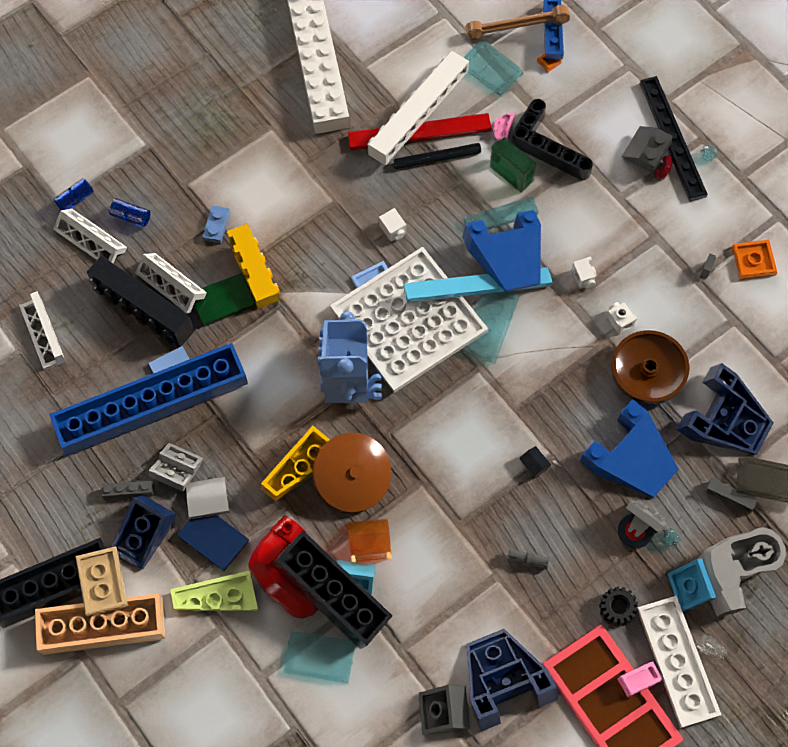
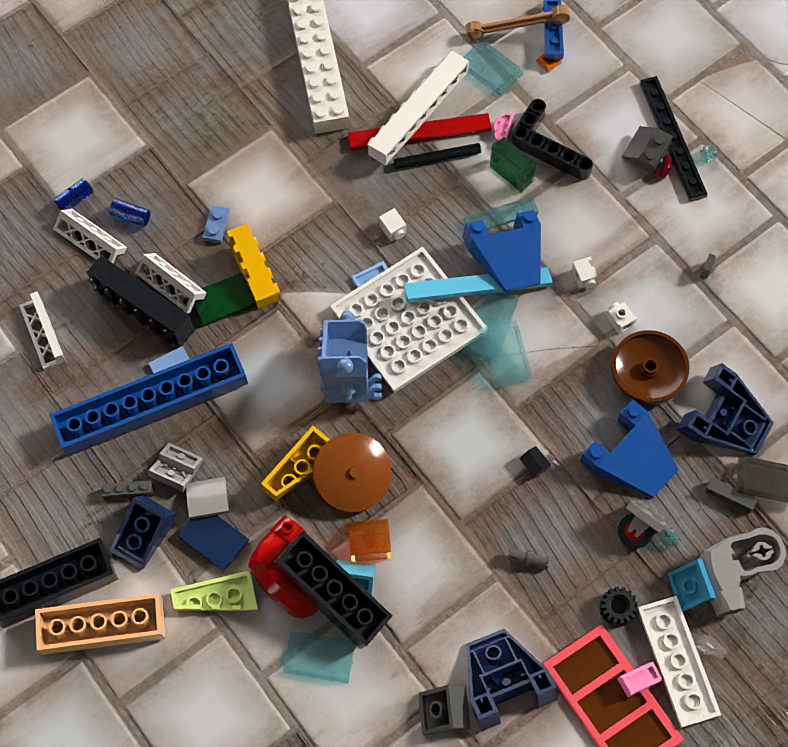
(101, 581): tan tile -> none
(505, 353): none -> clear light blue piece
(754, 259): orange tile -> none

